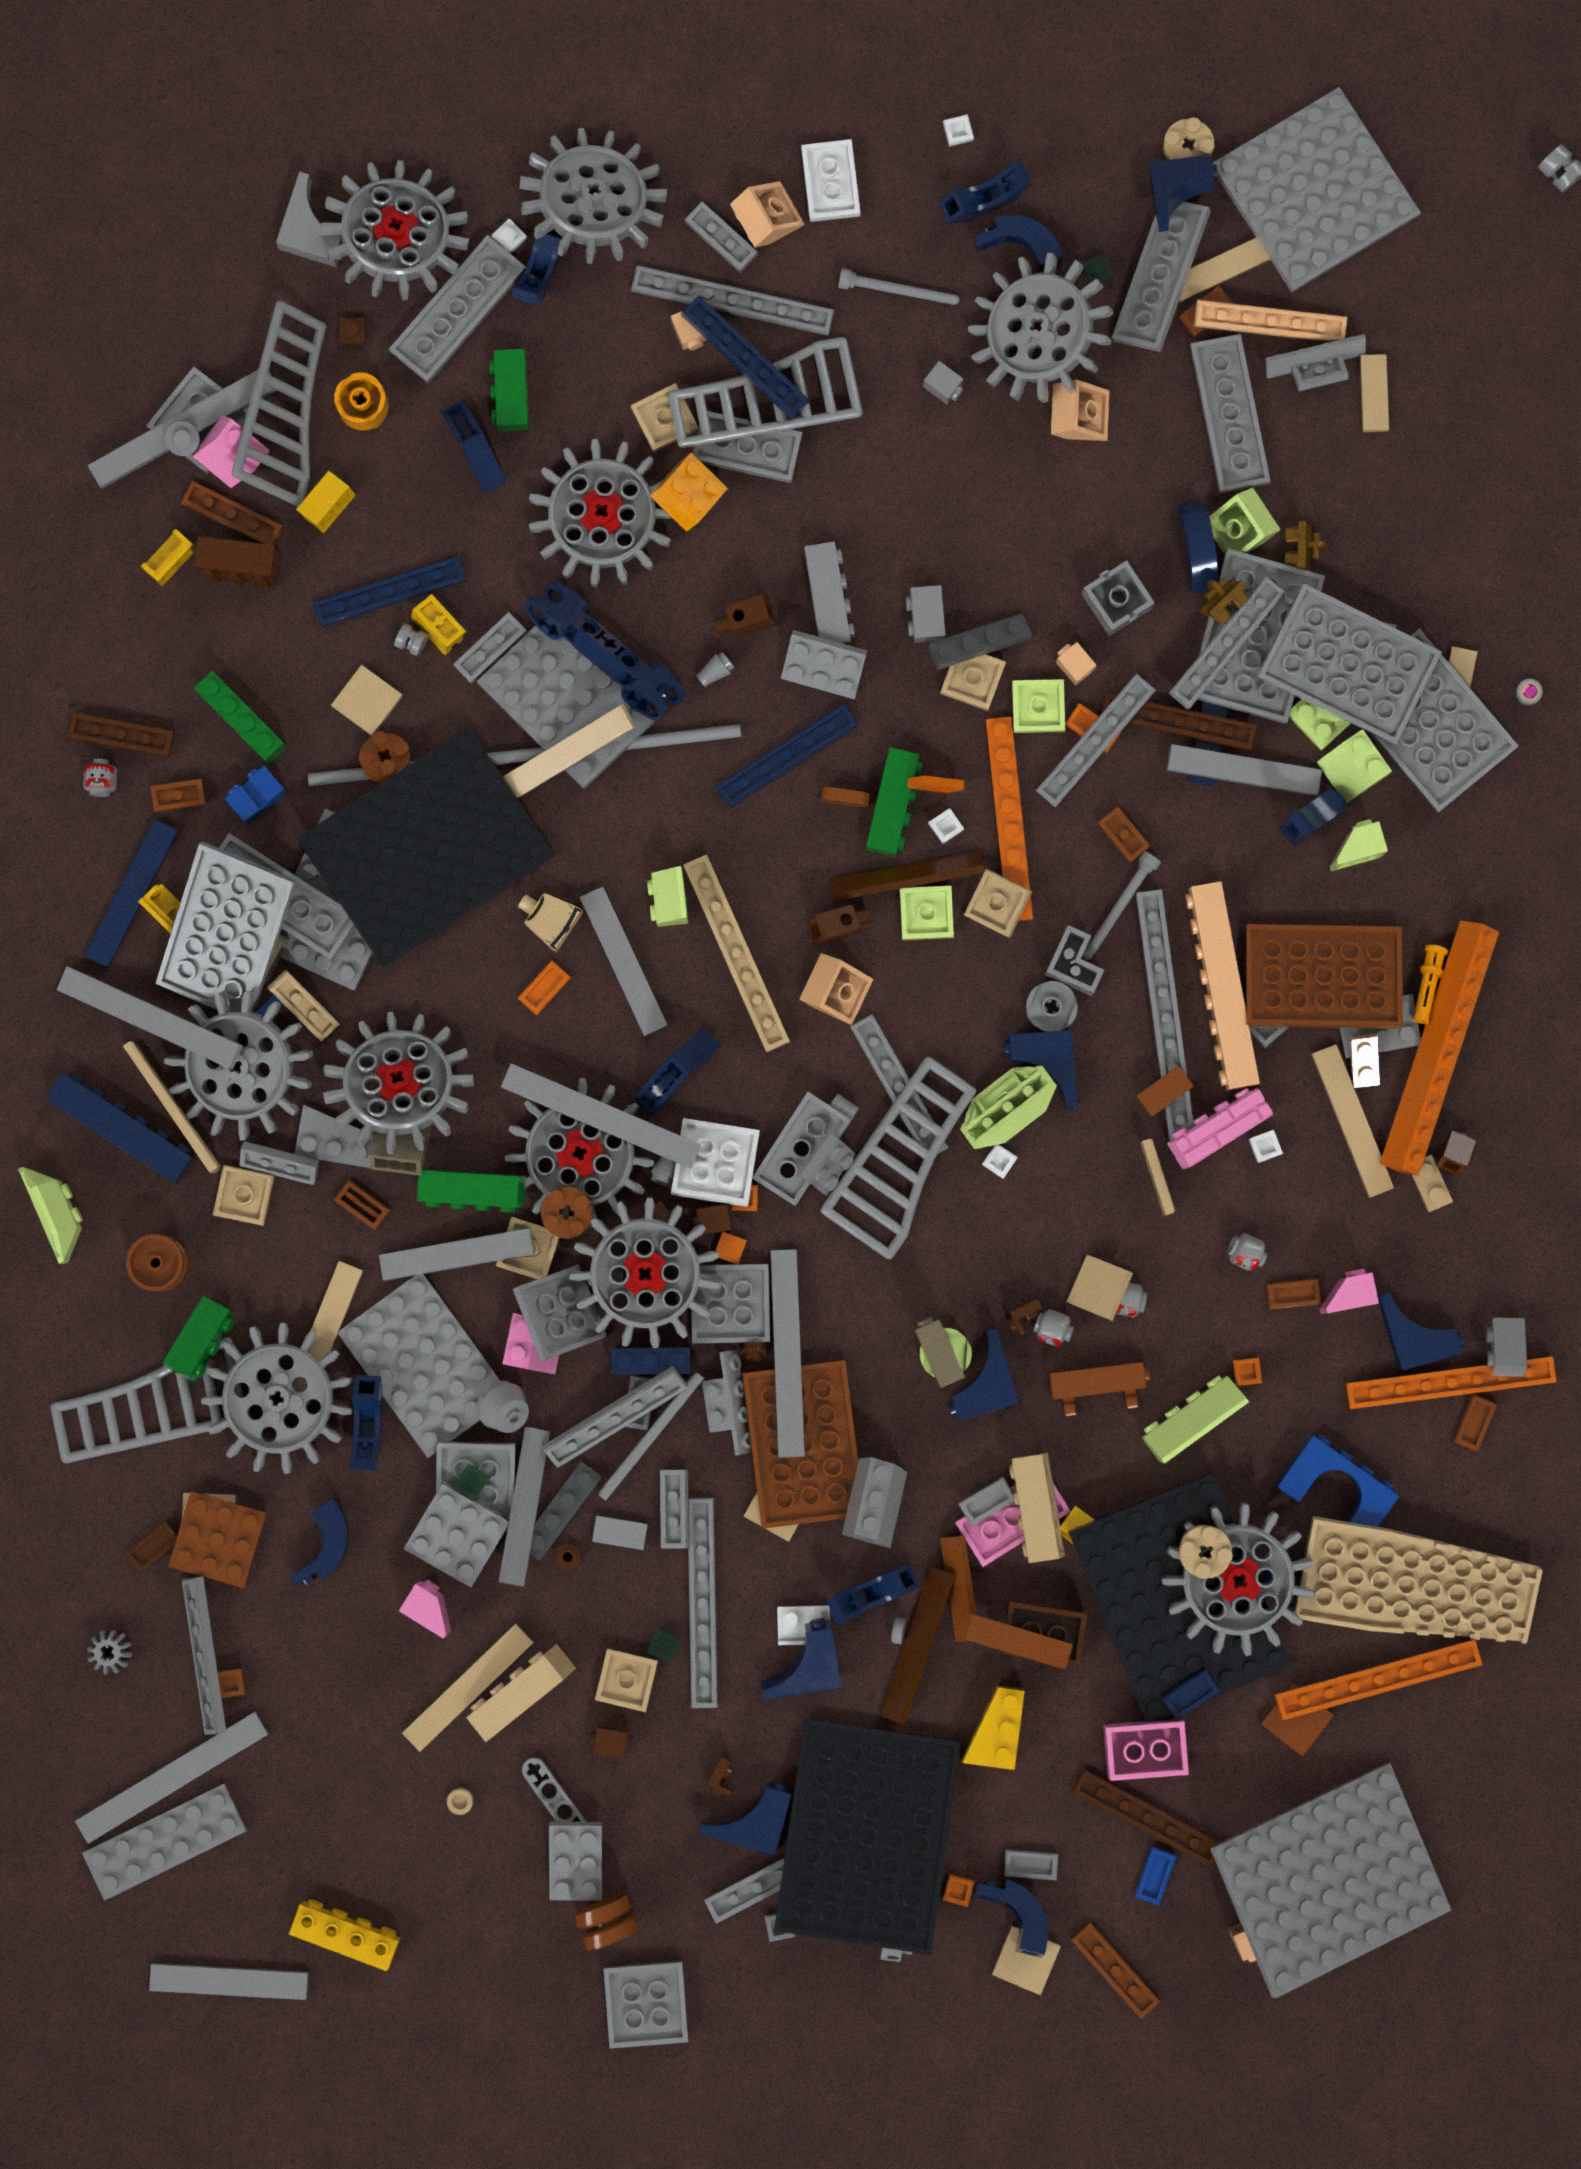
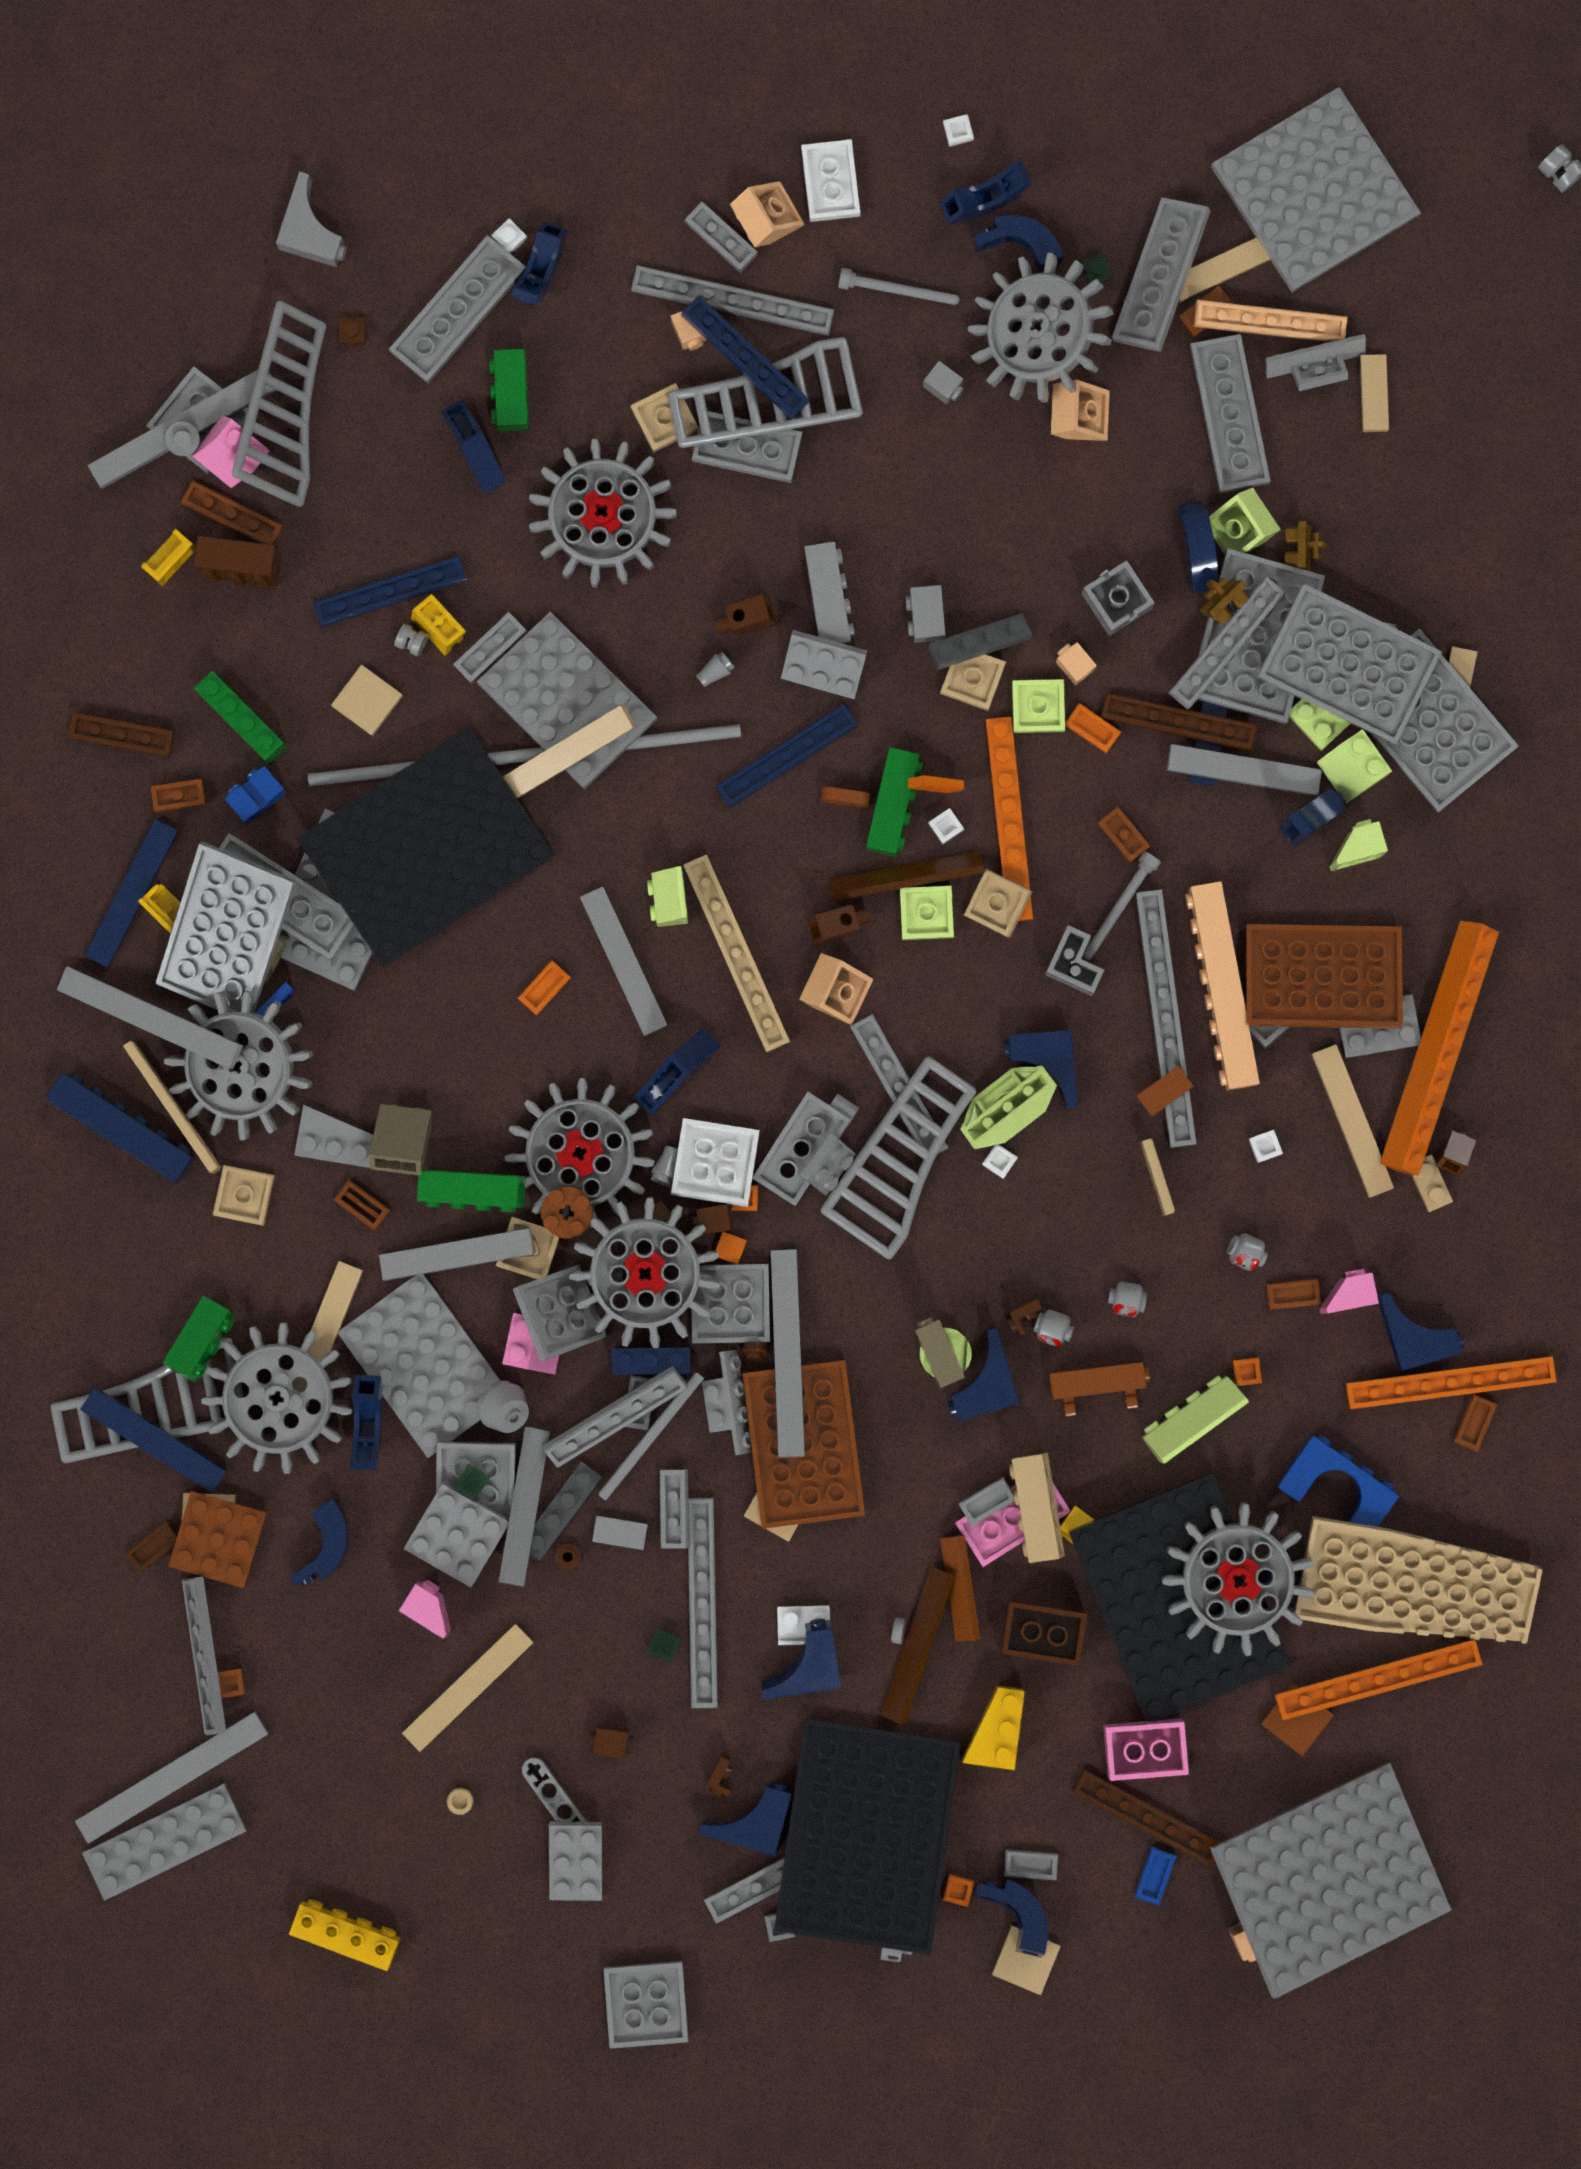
(55, 1211): yellowish green wedge -> none
(100, 778): light grey head -> none
(118, 1651): light grey gear -> none
(153, 1439): none -> dark blue tile
(172, 1266): dark orange wheel -> none
(229, 1981): light grey tile -> none
(279, 1163): light grey plate -> none
(303, 1005): tan tile -> none
(326, 501): yellow hinge -> none
(353, 390): light orange brick -> none
(381, 744): dark orange plate -> none
(394, 230): light grey gear -> none
(418, 1113): light grey gear -> none
(521, 1692): tan wedge -> none
(550, 918): tan torso -> none
(592, 195): light grey gear -> none
(601, 1116): light grey tile -> none
(605, 1921): dark orange wheel -> none
(626, 1680): tan plate -> none
(639, 681): dark blue piece -> none
(688, 492): light orange brick -> none
(872, 1593): dark blue arch -> none
(874, 1501): light grey slope -> none
(1018, 1641): dark orange tile -> none
(1064, 1000): light grey plate -> none
(1095, 740): light grey tile -> none
(1099, 1287): tan tile -> none
(1115, 1970): dark orange tile -> none
(1178, 181): dark blue arch -> none
(1190, 1694): dark blue tile -> none
(1192, 130): tan plate -> none
(1202, 1566): tan plate -> none
(1219, 1128): bright pink brick -> none
(1364, 1060): plate -> none
(1428, 971): light orange pin -> none
(1507, 1347): light grey brick -> none
(1529, 692): tile -> none

